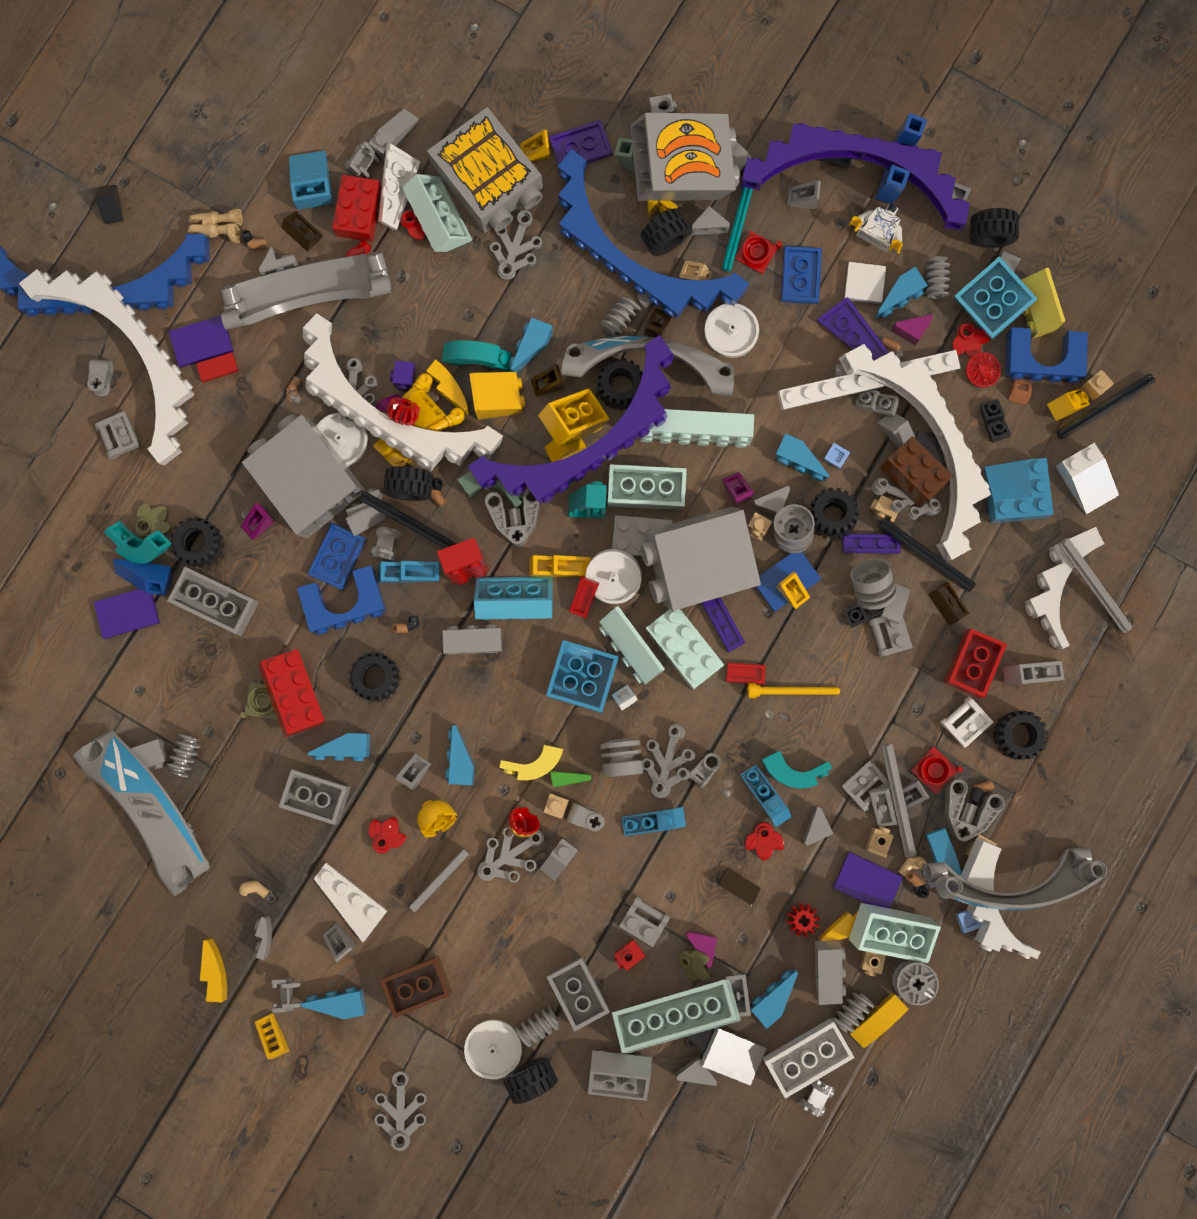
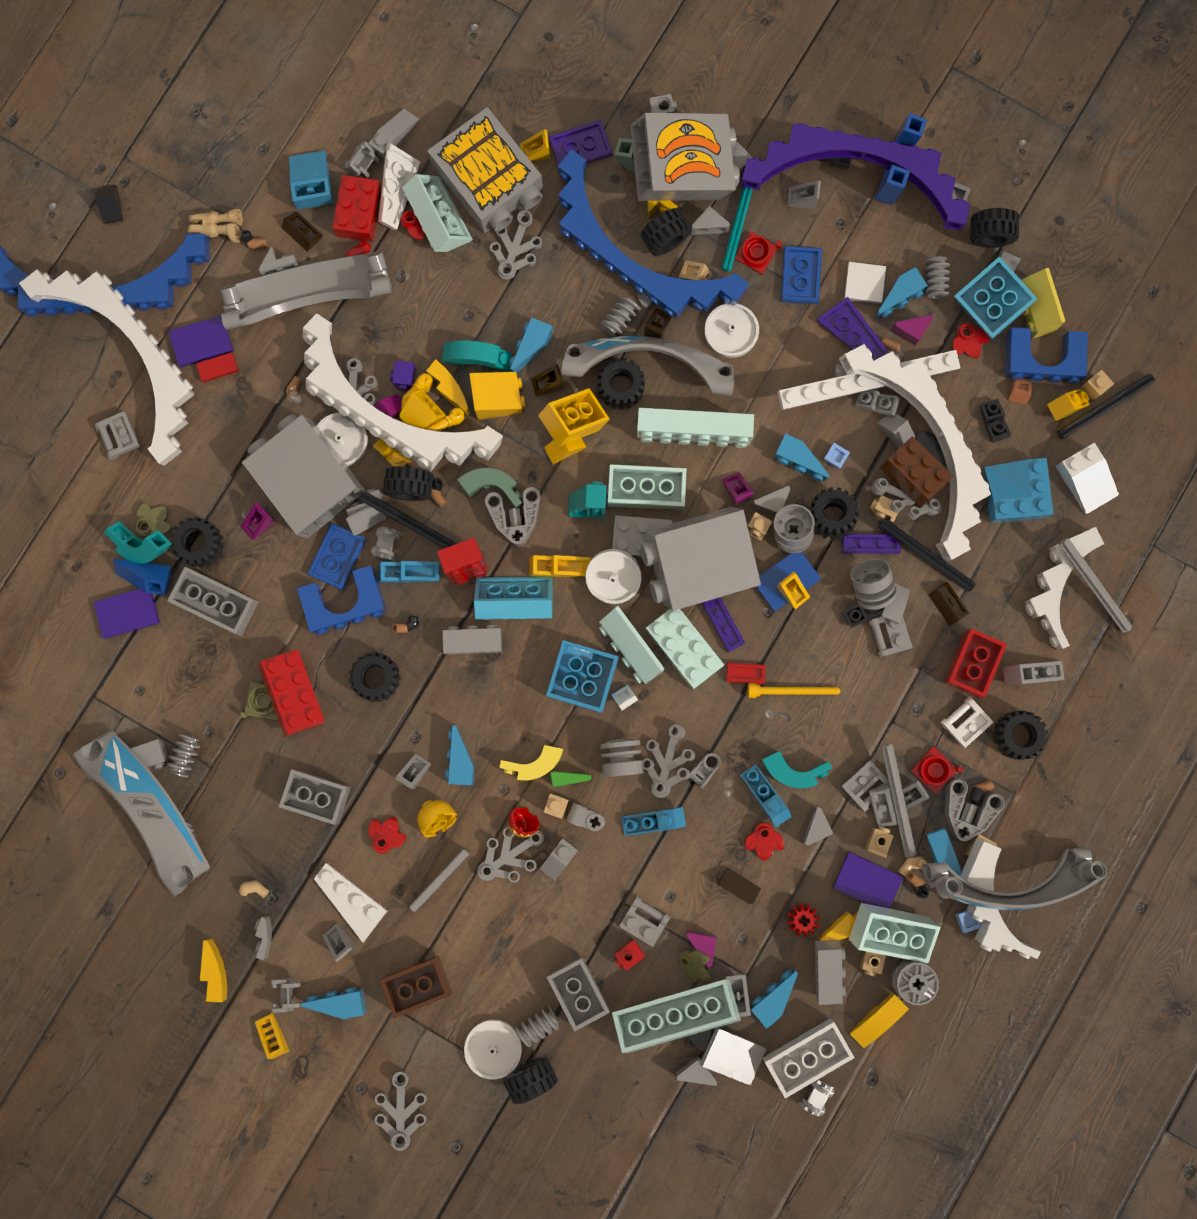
(100, 376): light grey piece -> none
(348, 745): dark azure slope -> none
(402, 411): red gear -> none
(555, 477): dark purple arch -> none
(584, 597): red tile -> none
(619, 1075): light grey slope -> none
(853, 1012): light grey piece -> none
(880, 228): white torso -> none
(983, 370): red wheel -> none

